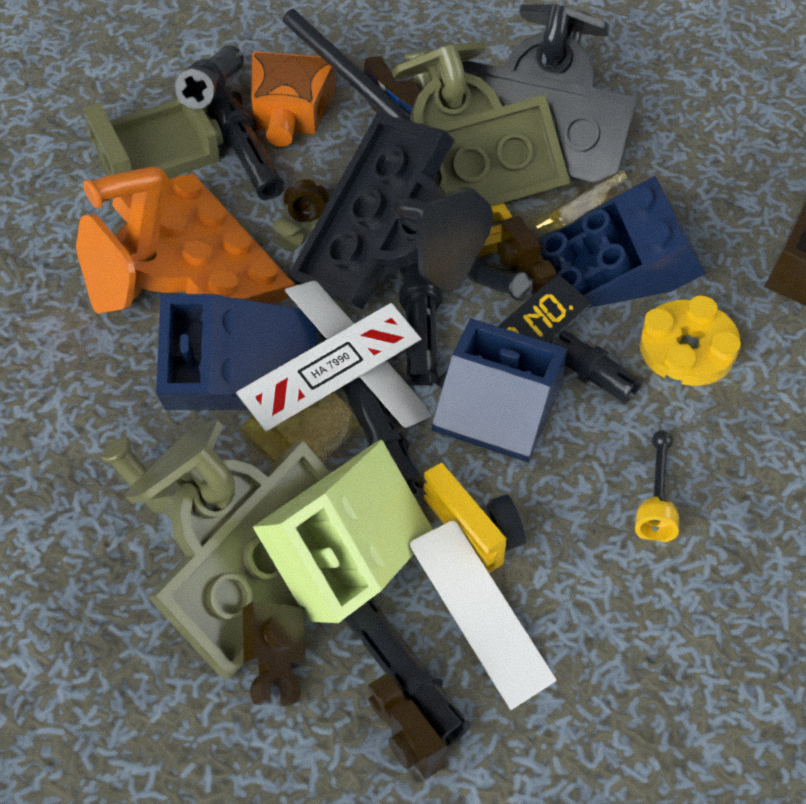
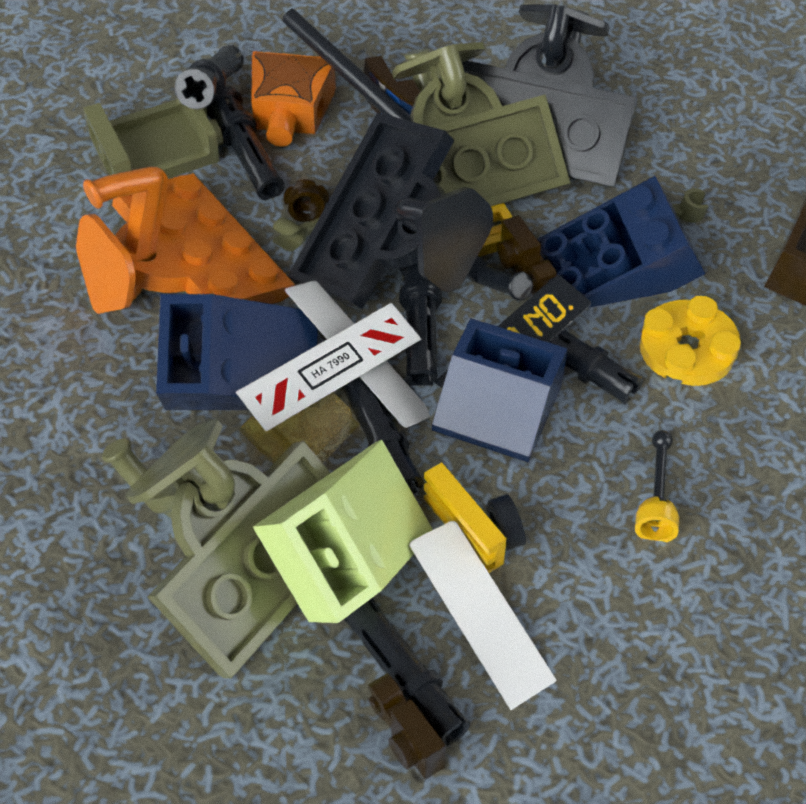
(276, 643): dark brown plate -> none
(576, 204): clear yellow piece -> none
(690, 206): none -> olive hand

